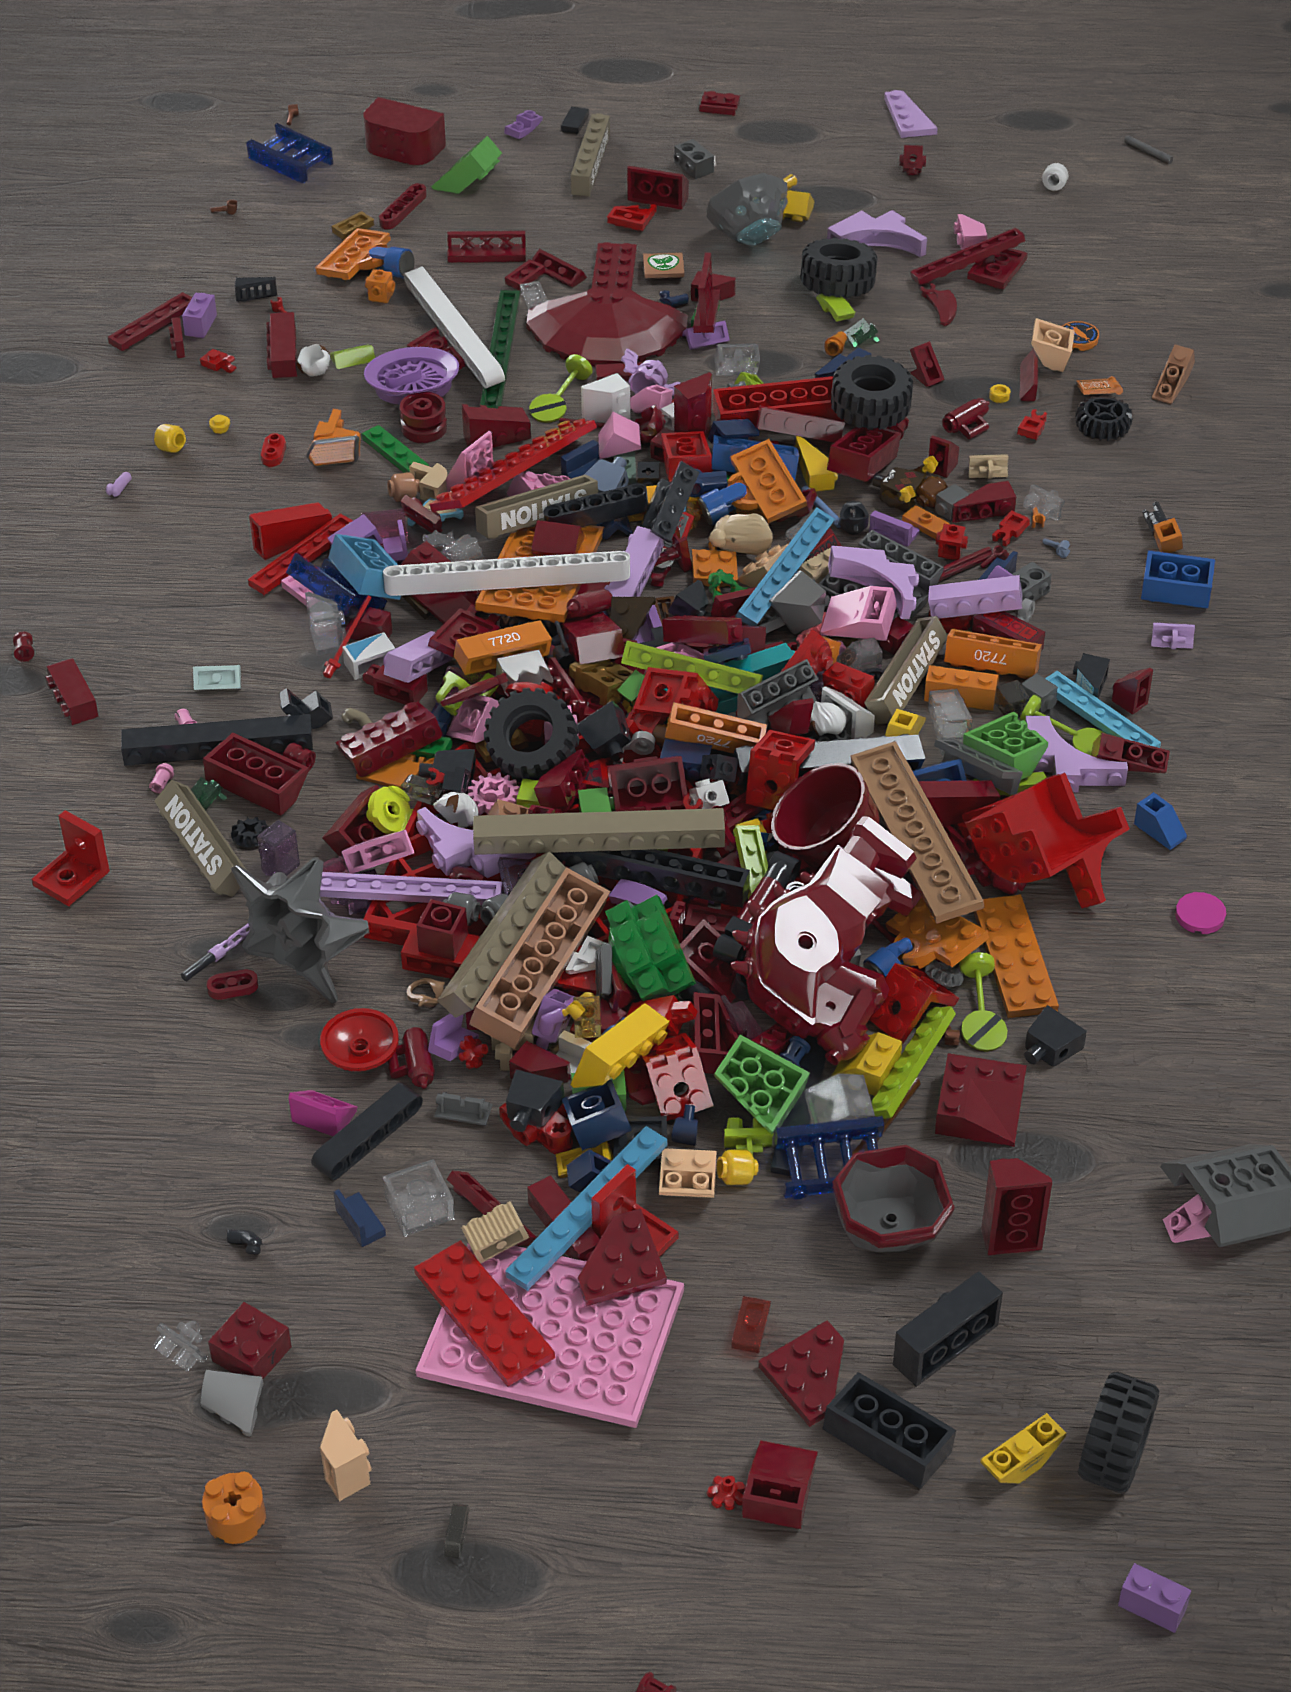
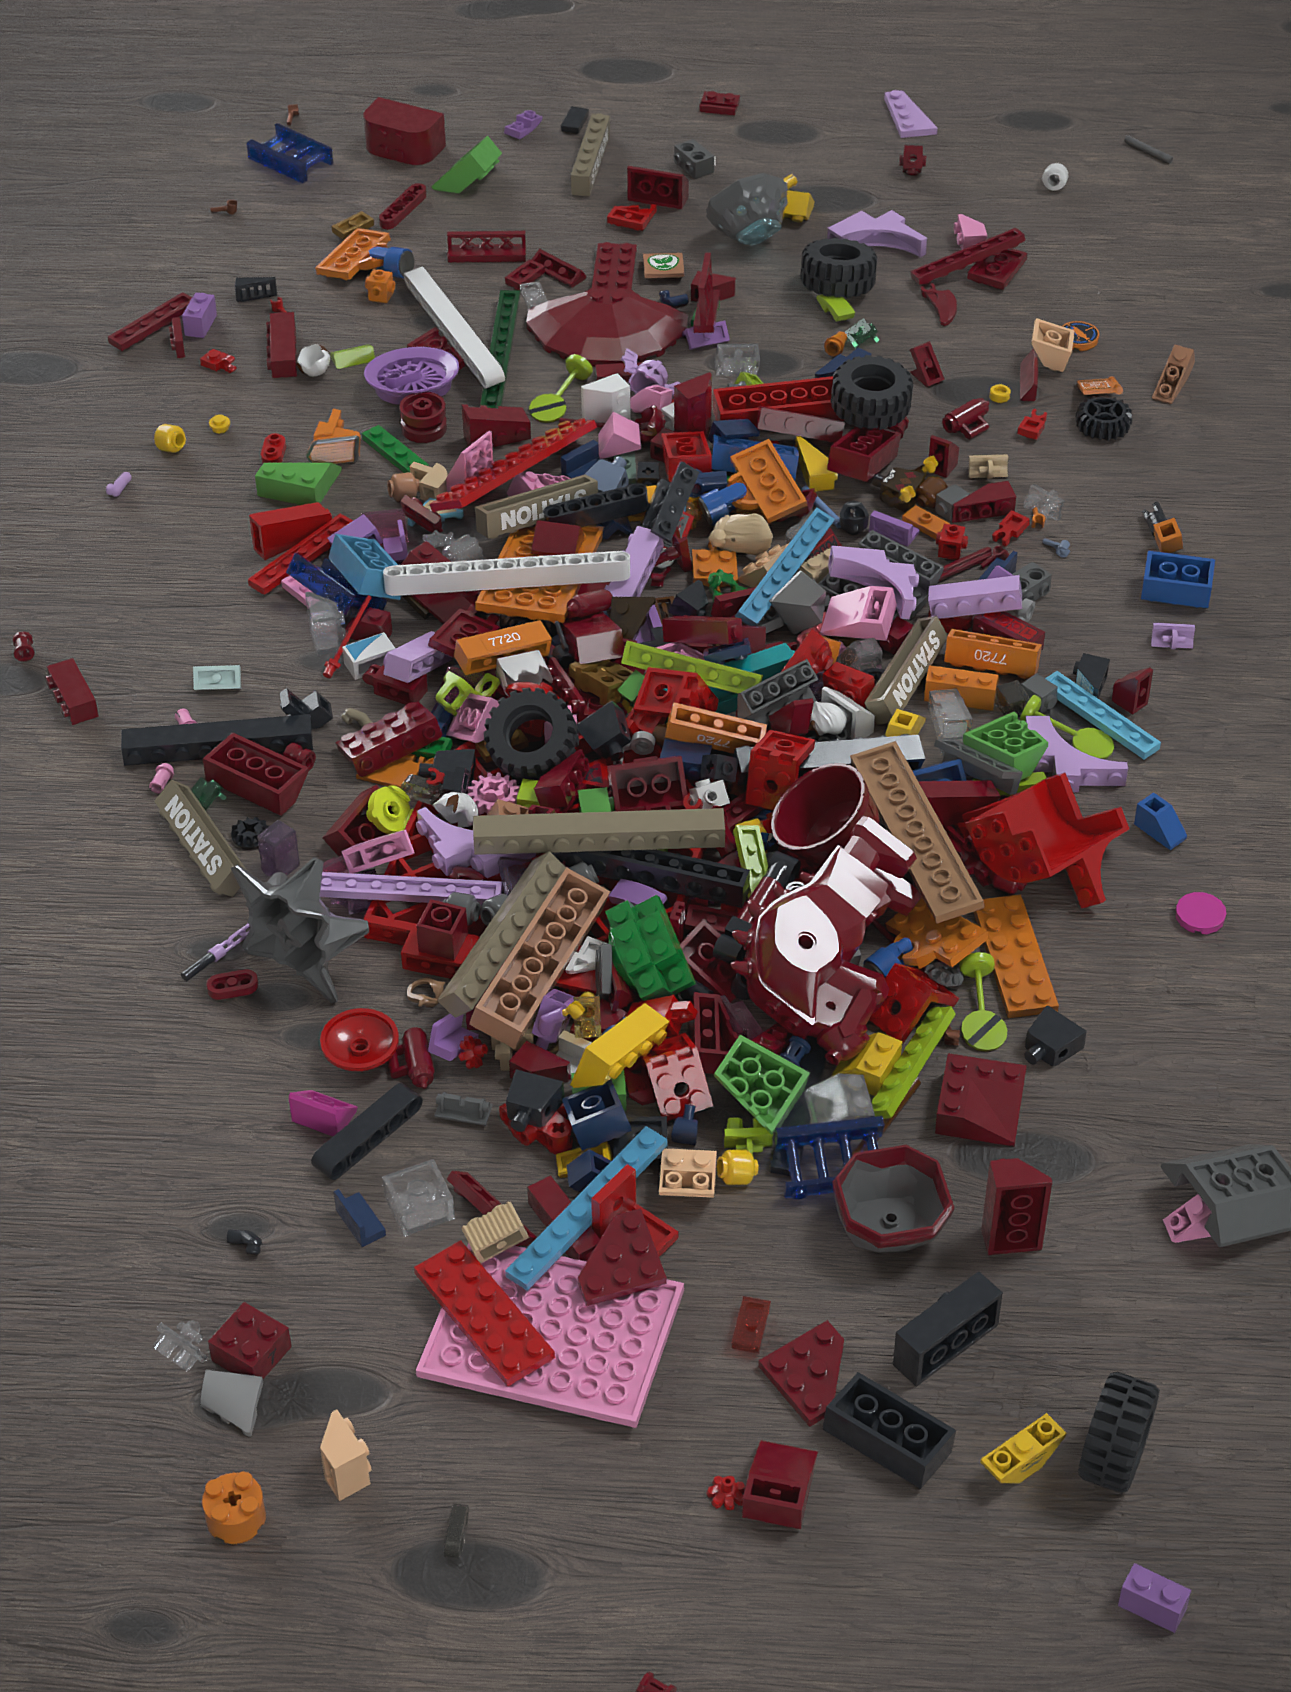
(82, 860): red bracket -> none
(296, 481): none -> bright green wedge
(475, 689): dark red piece -> none
(1138, 756): dark red slope -> none

